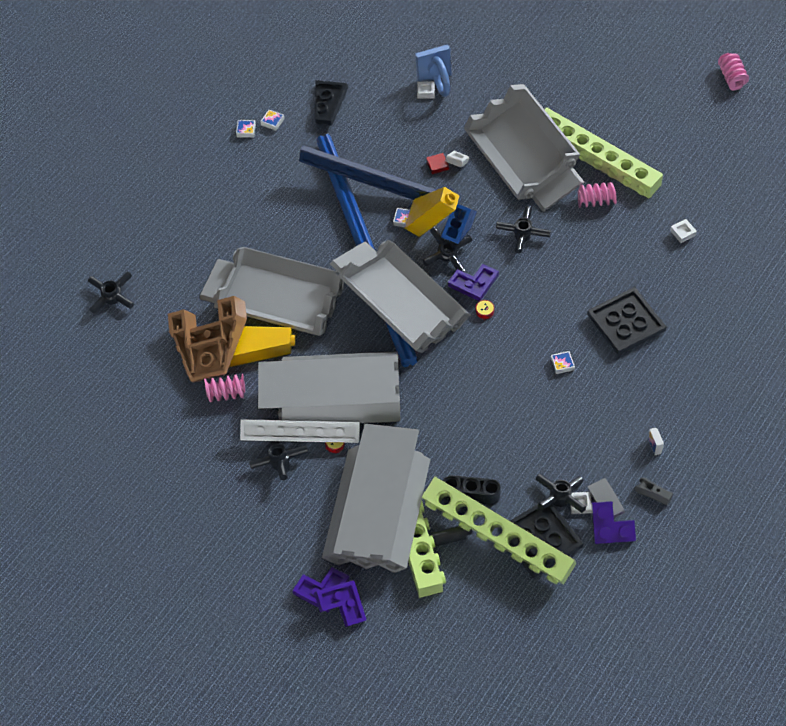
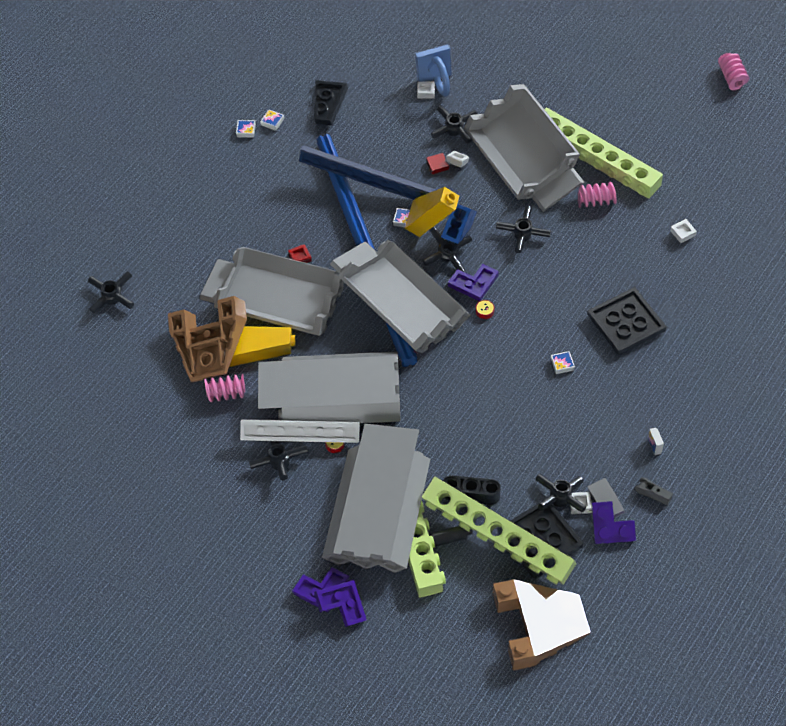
(300, 254): none -> red tile
(453, 124): none -> black bar
(549, 618): none -> wedge

